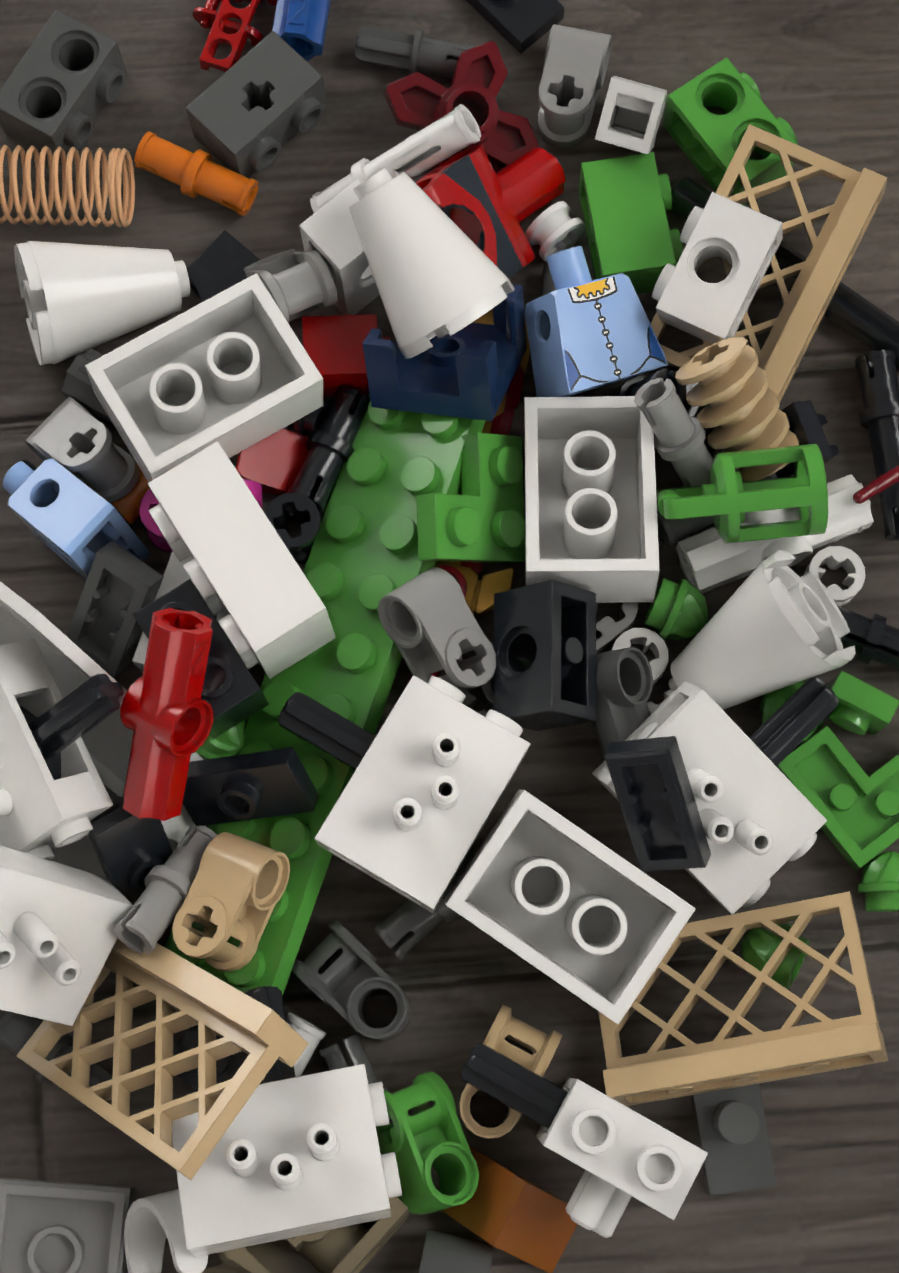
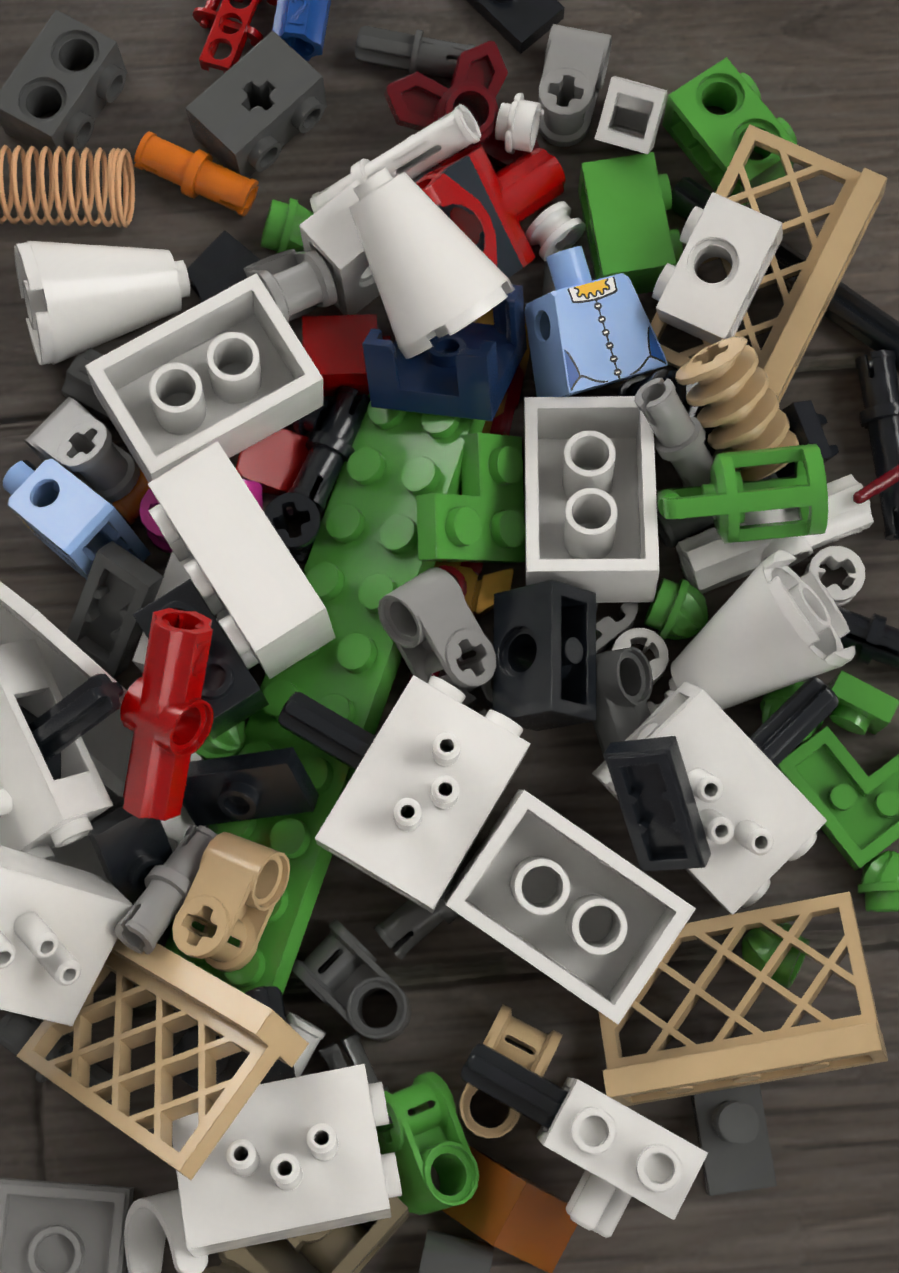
(282, 226): none -> bright green plate
(518, 124): none -> white plate

